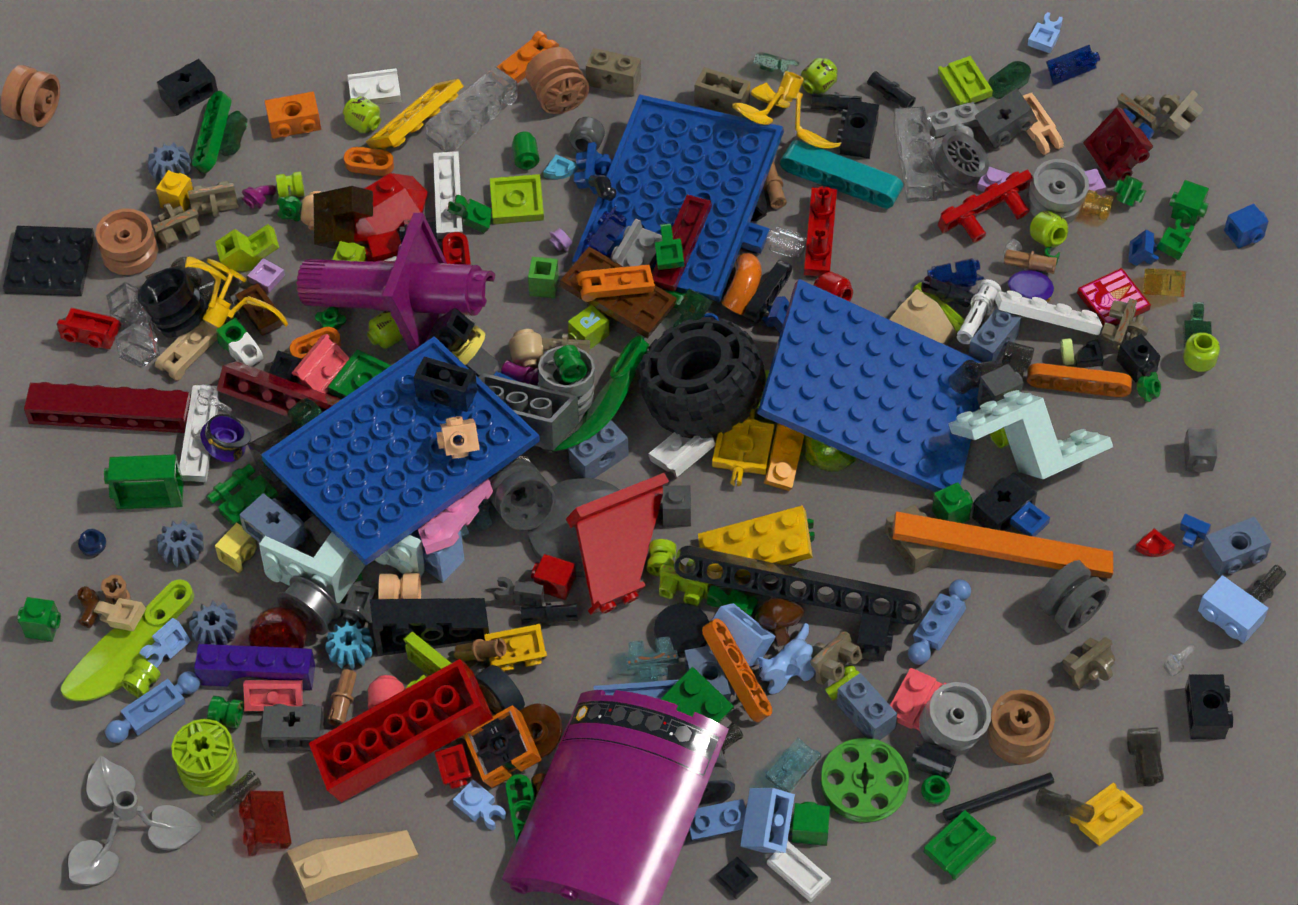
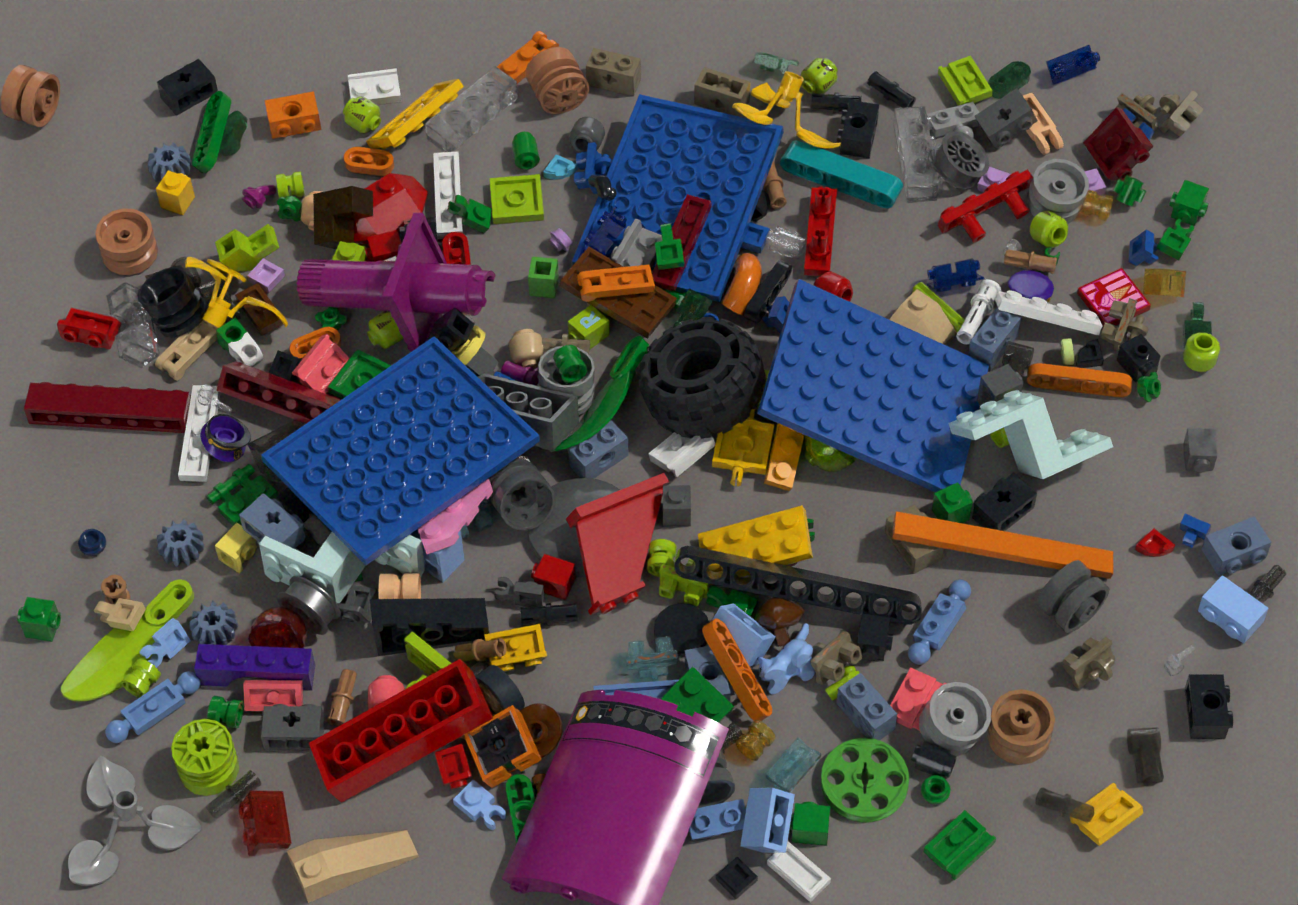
(48, 260): black plate -> none
(89, 600): reddish brown arm -> none
(145, 494): green window -> none
(174, 221): dark tan hips -> none
(213, 198): dark tan hips -> none
(303, 412): clear green plate -> none
(358, 641): medium azure gear -> none
(445, 383): black brick -> none
(466, 443): light nougat brick -> none
(755, 740): none -> clear yellow wheel
(946, 291): black pin -> none
(969, 374): clear smoke piece -> none
(999, 796): black bar -> none
(1030, 520): blue tile -> none
(1046, 34): light blue plate -> none
(1246, 226): blue brick -> none

